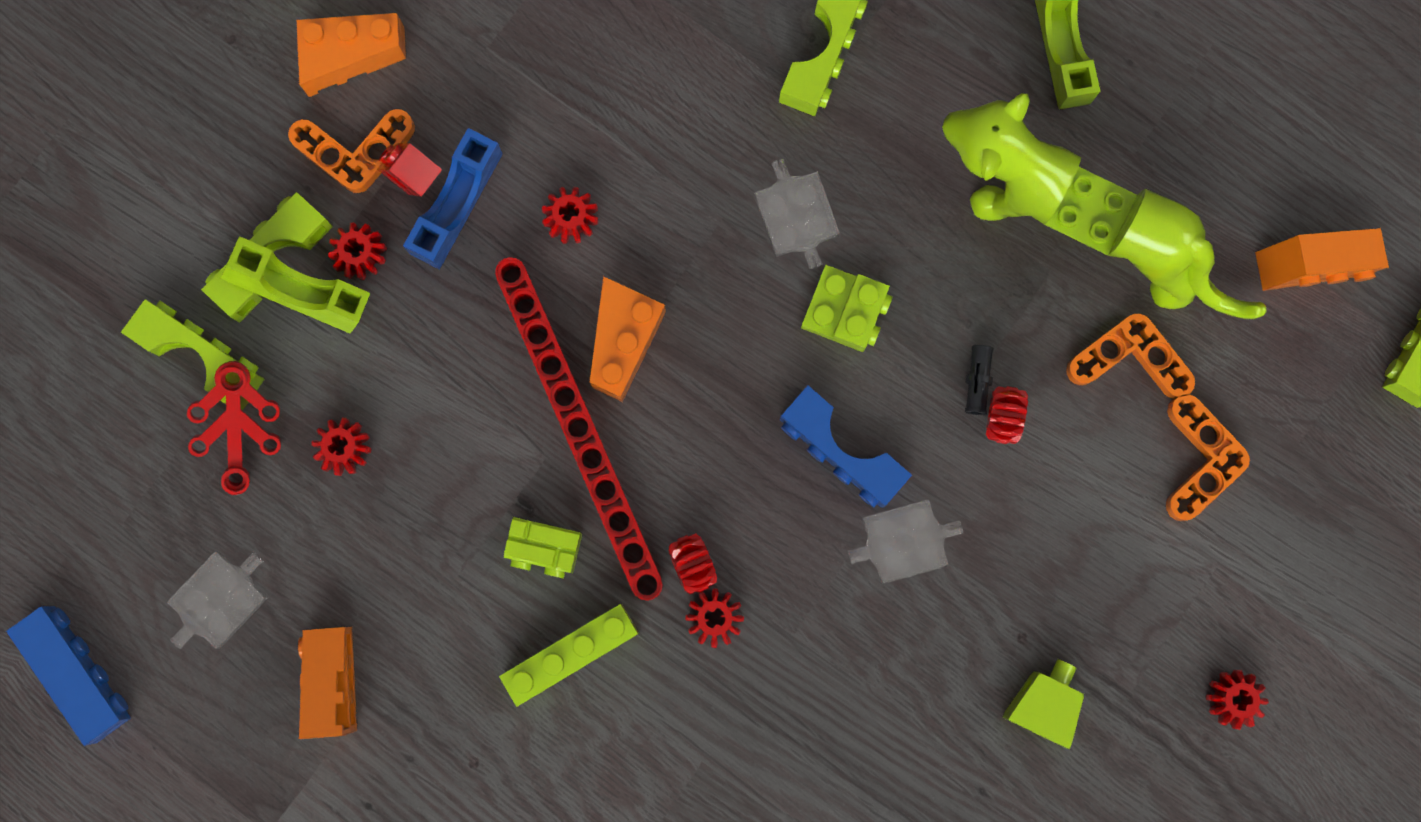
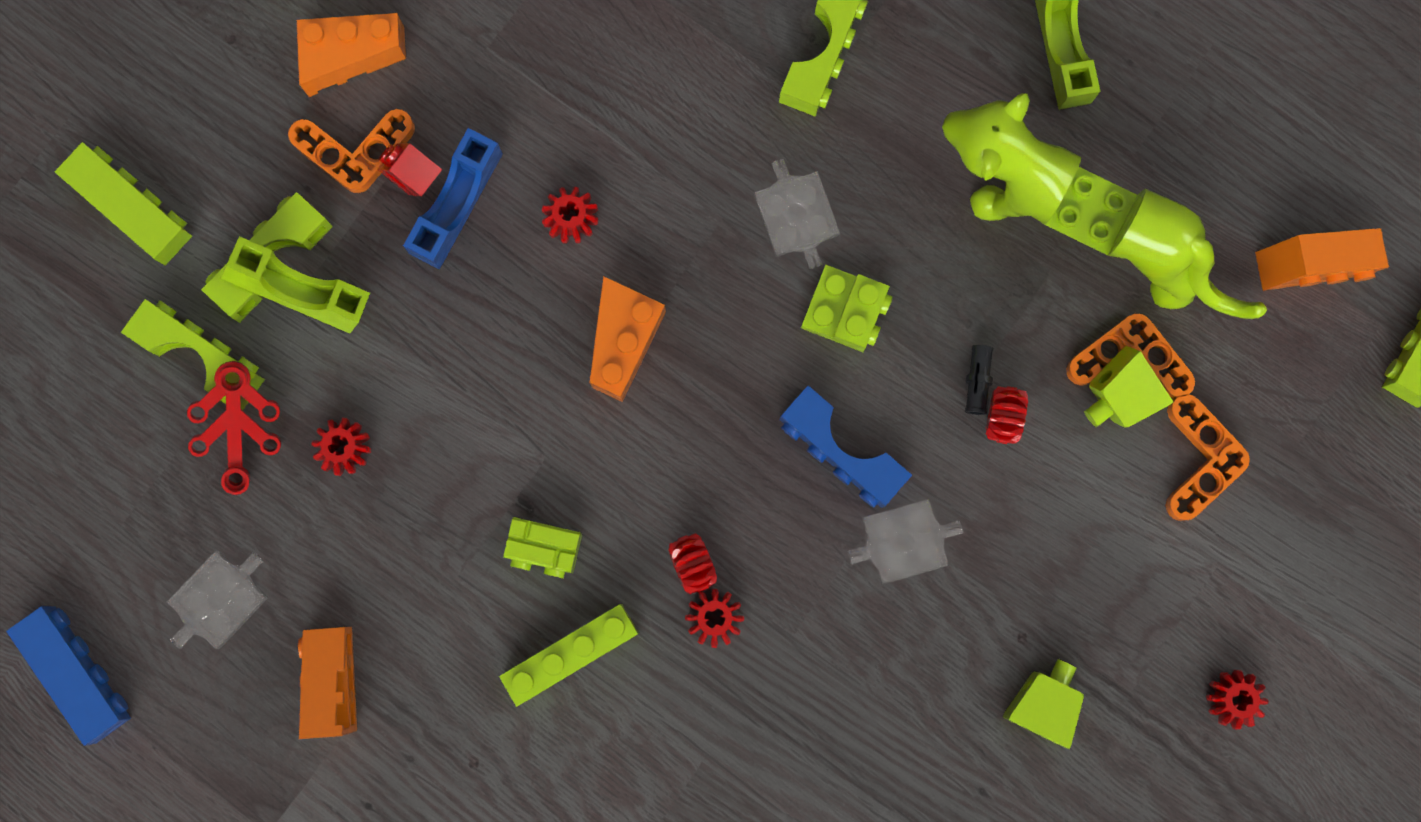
(124, 204): none -> lime brick
(347, 243): red gear -> none
(566, 415): red beam -> none
(1126, 391): none -> lime torso

